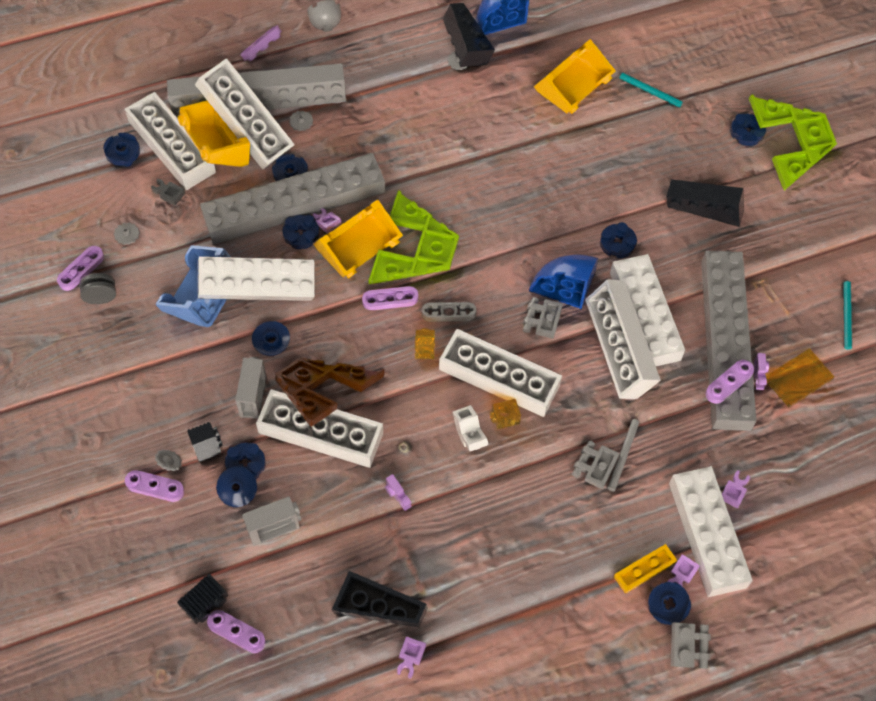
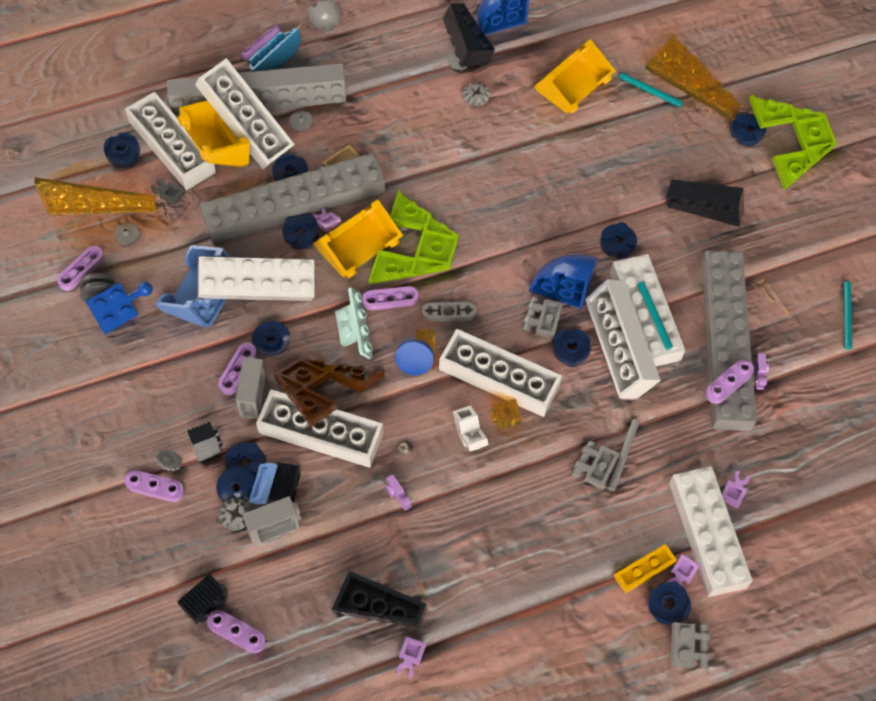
(75, 198): none -> clear yellow wing
(114, 307): none -> blue plate
(230, 375): none -> lavender plate
(231, 505): none -> light grey gear
(263, 483): none -> light blue tile
(276, 51): none -> dark azure brick
(284, 482): none -> black brick
(344, 154): none -> tan tile
(353, 325): none -> light aqua bracket
(414, 357): none -> tile
(478, 99): none -> light grey gear
(571, 337): none -> dark blue plate
(655, 316): none -> teal bar
(689, 75): none -> clear yellow wing
(799, 378): clear yellow tile -> none

